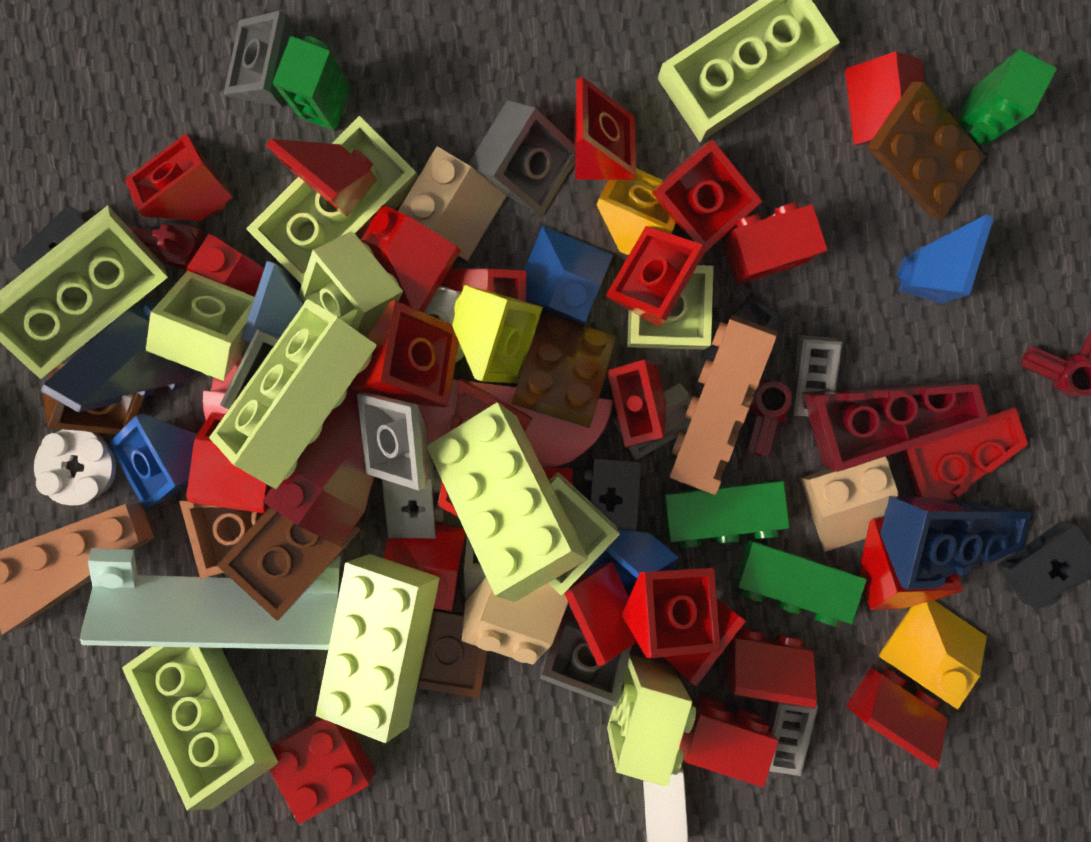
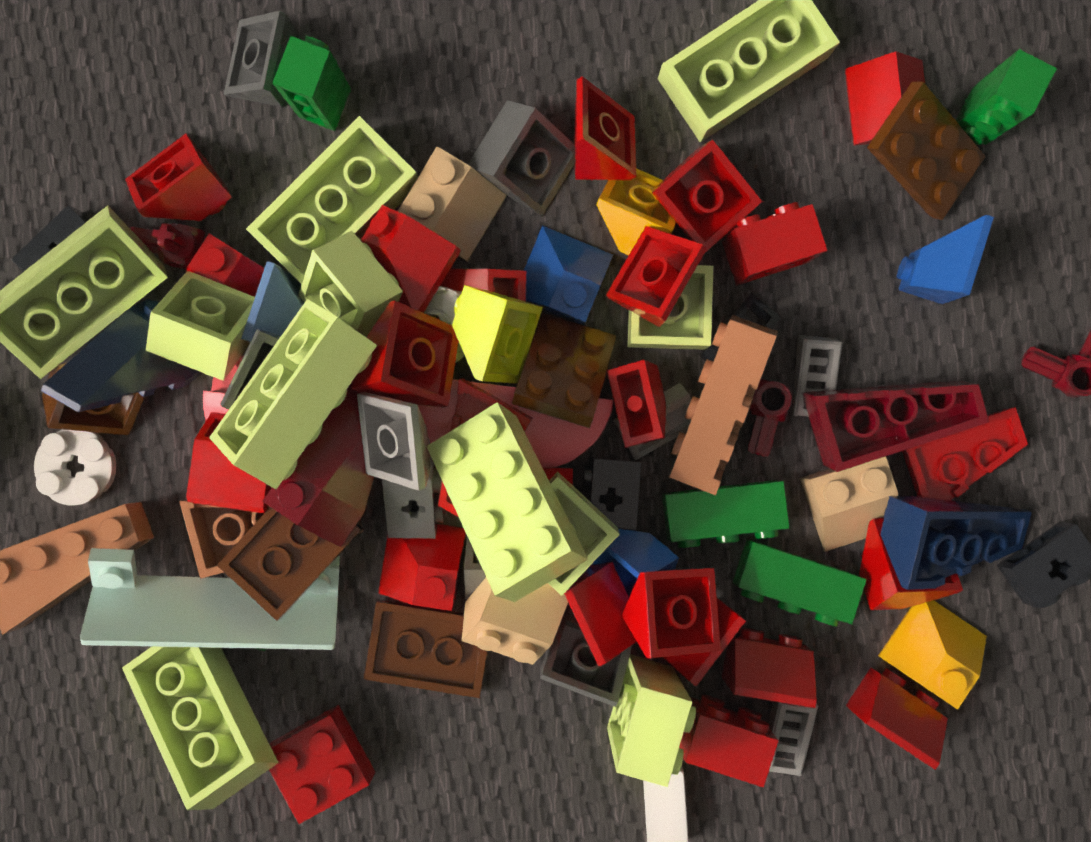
(154, 458): blue slope -> none
(328, 169): red slope -> none
(377, 647): yellowish green brick -> none

